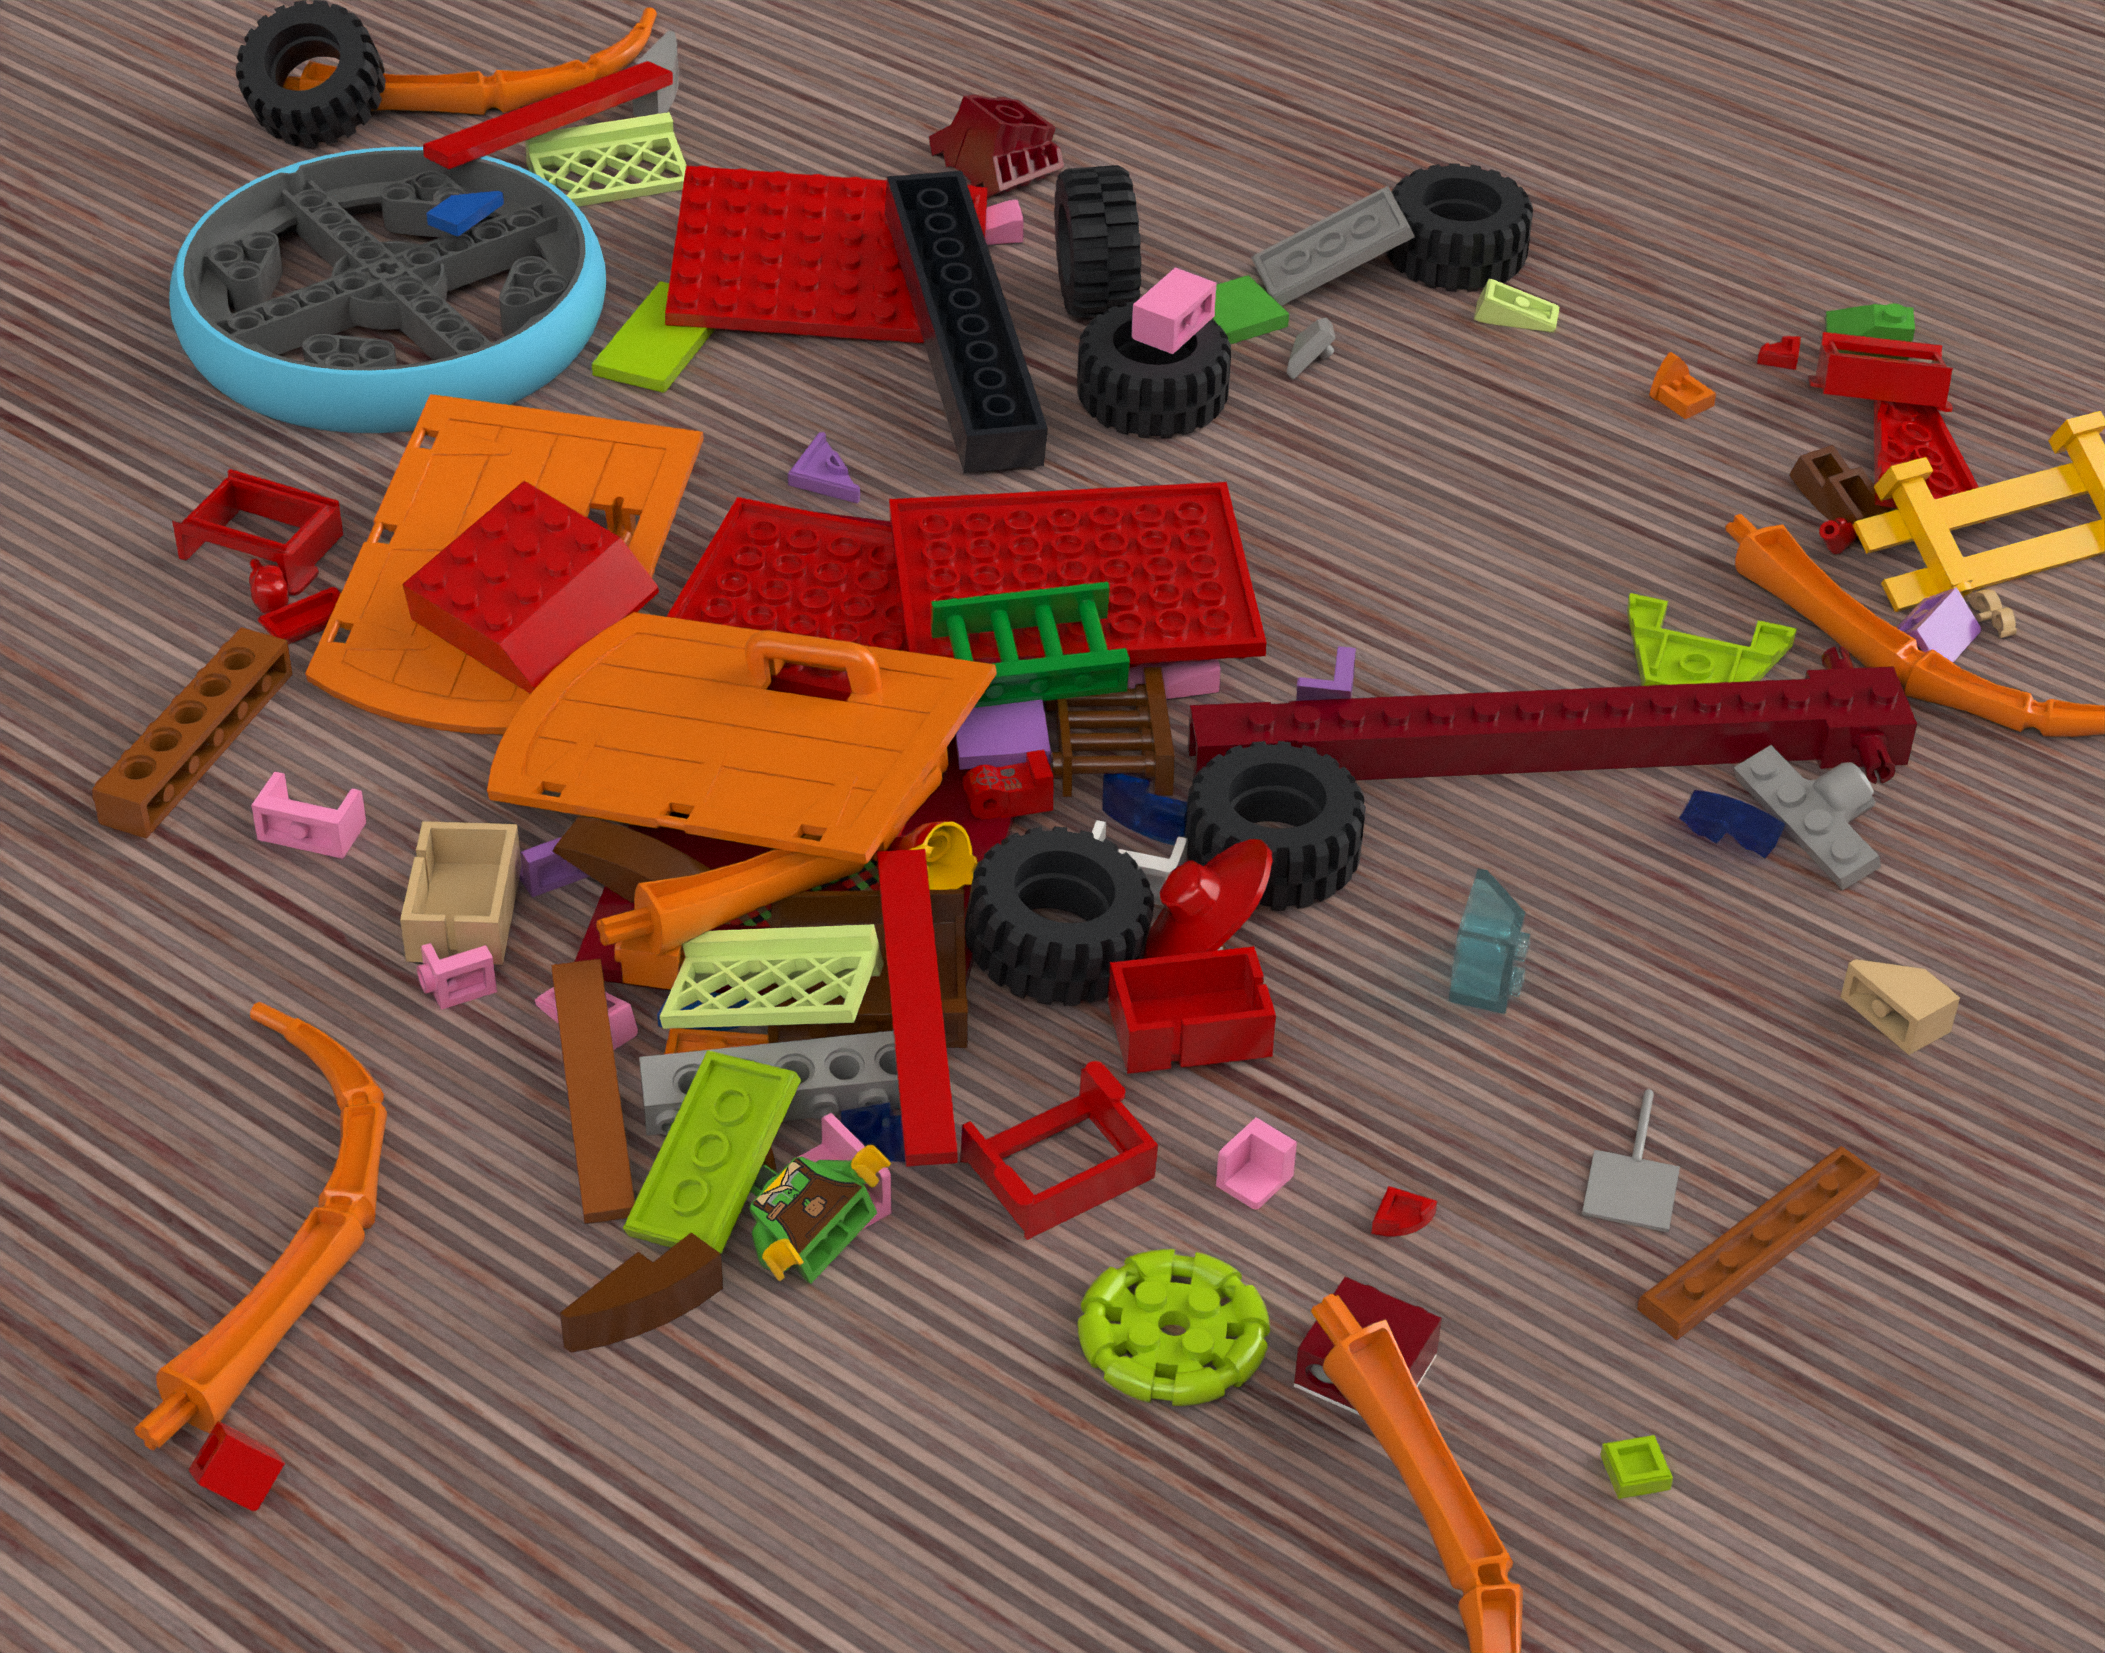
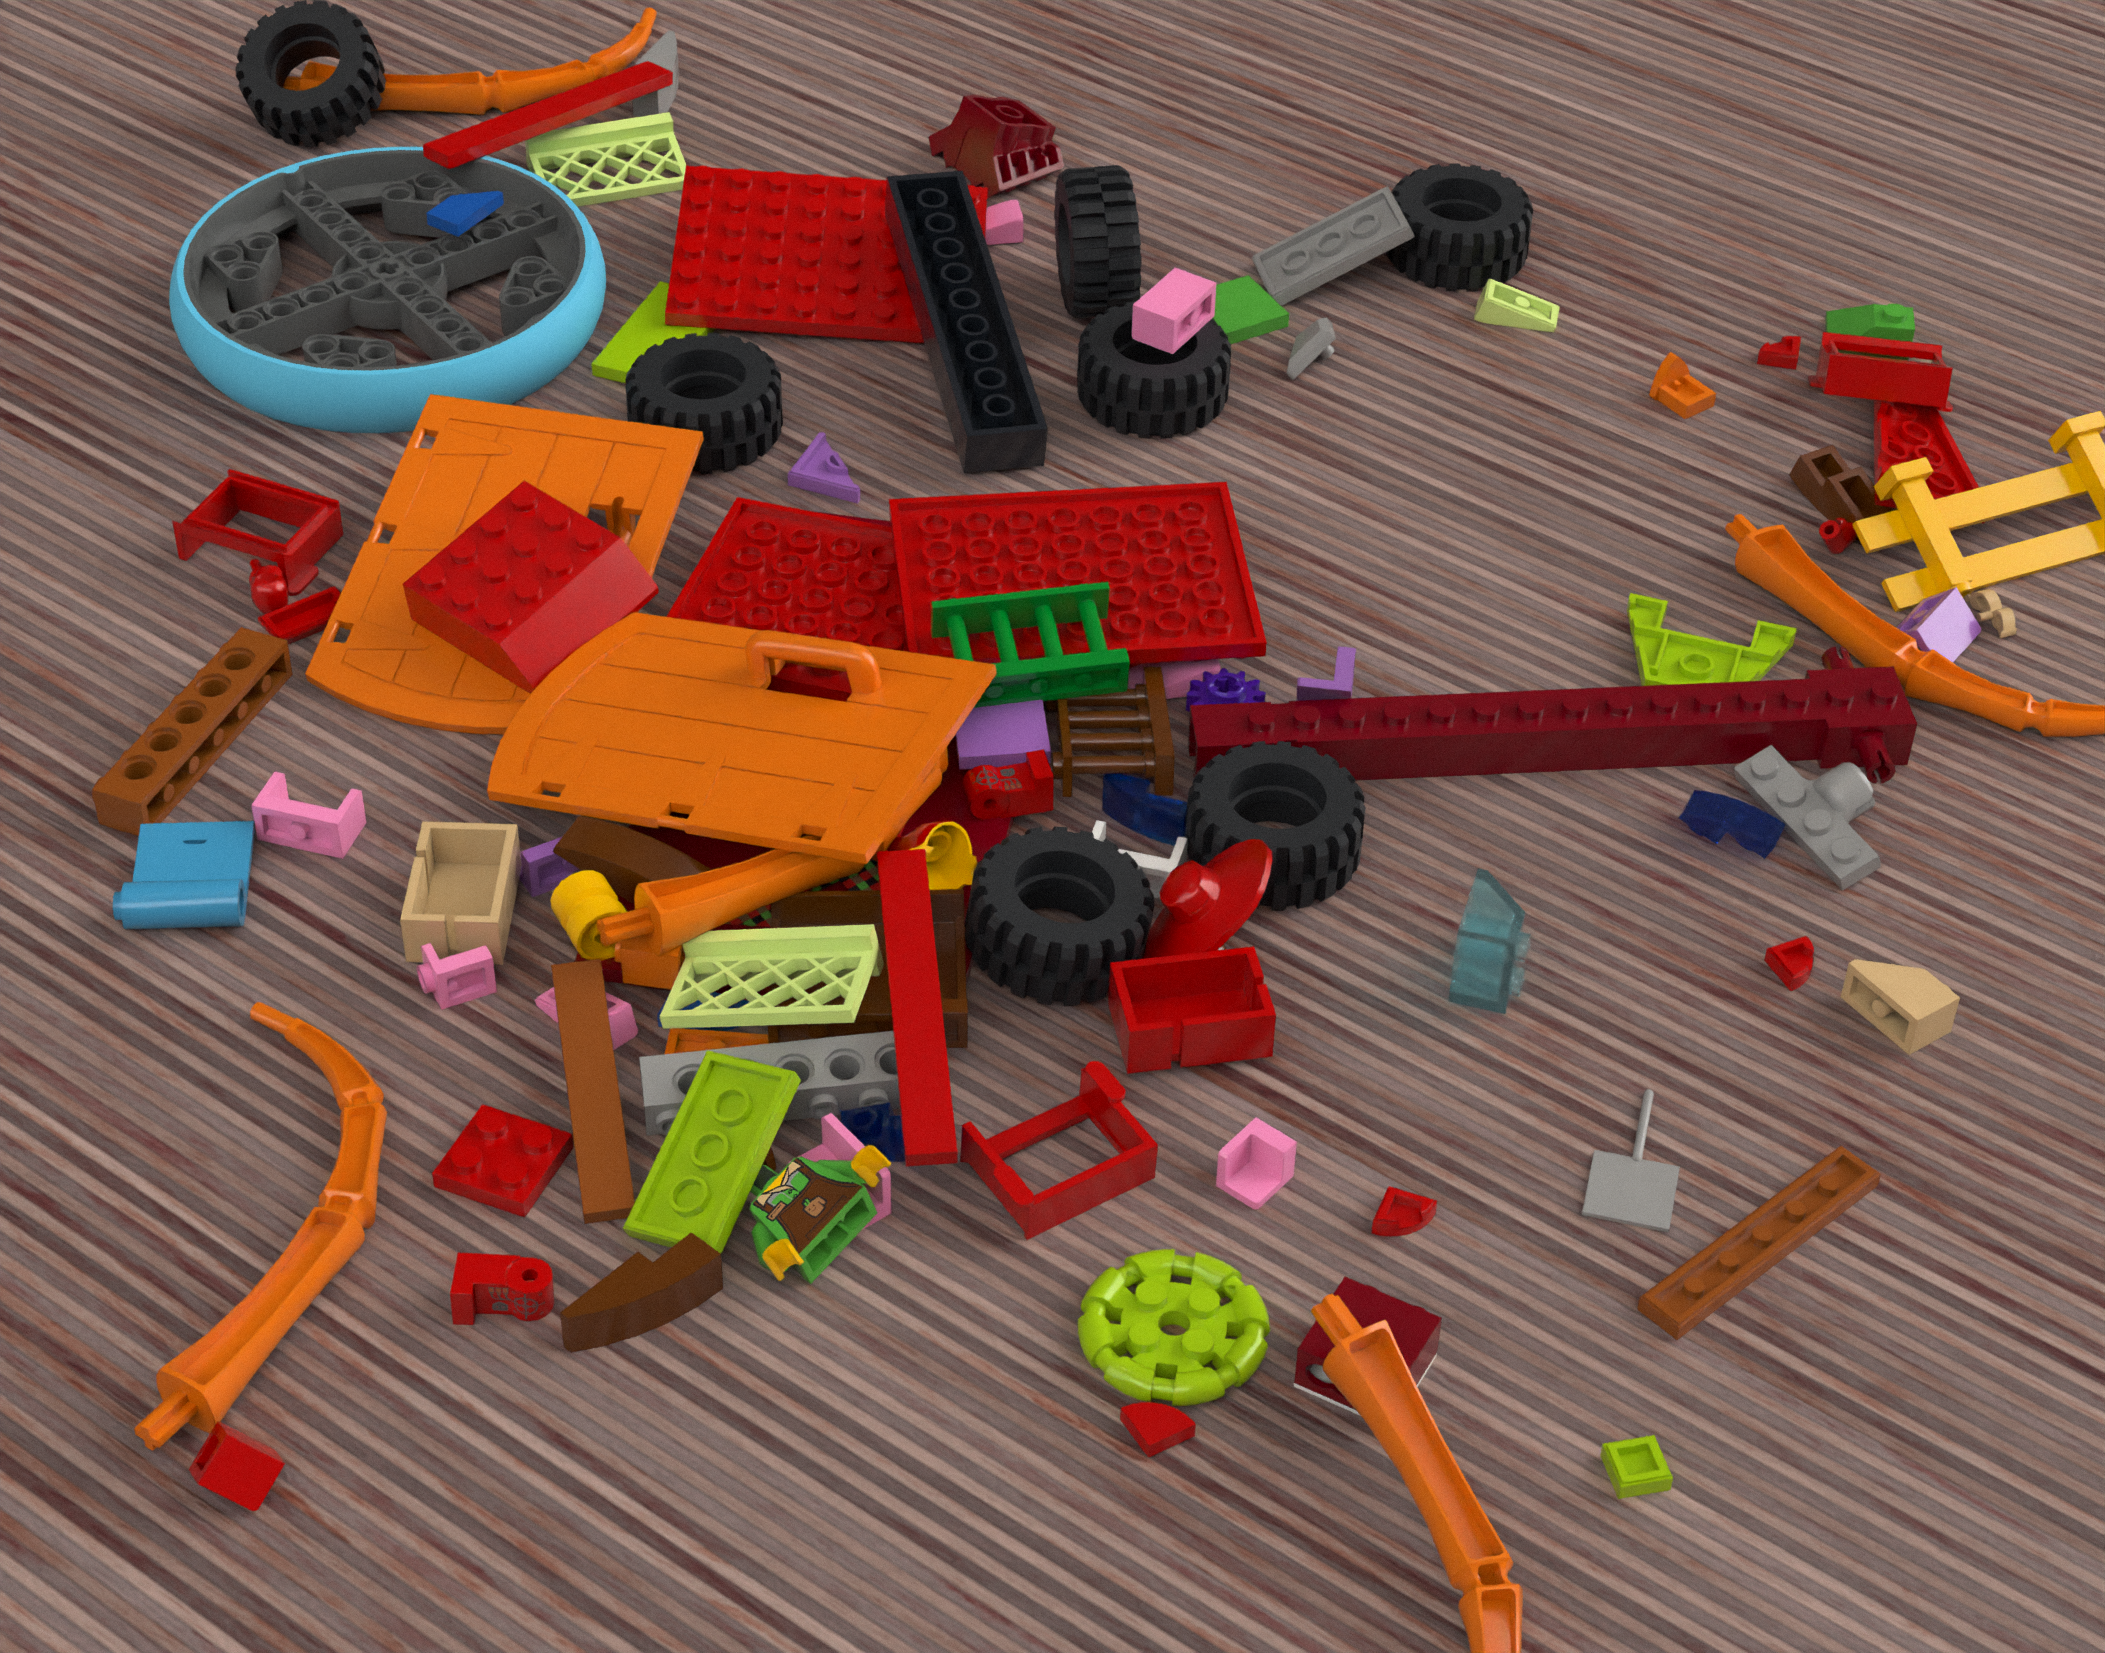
(188, 876): none -> dark azure door
(500, 1287): none -> red leg
(503, 1160): none -> red plate
(579, 904): none -> yellow wheel
(713, 388): none -> black tyre
(1156, 1426): none -> red tile
(1223, 689): none -> dark purple gear
(1792, 961): none -> red tile

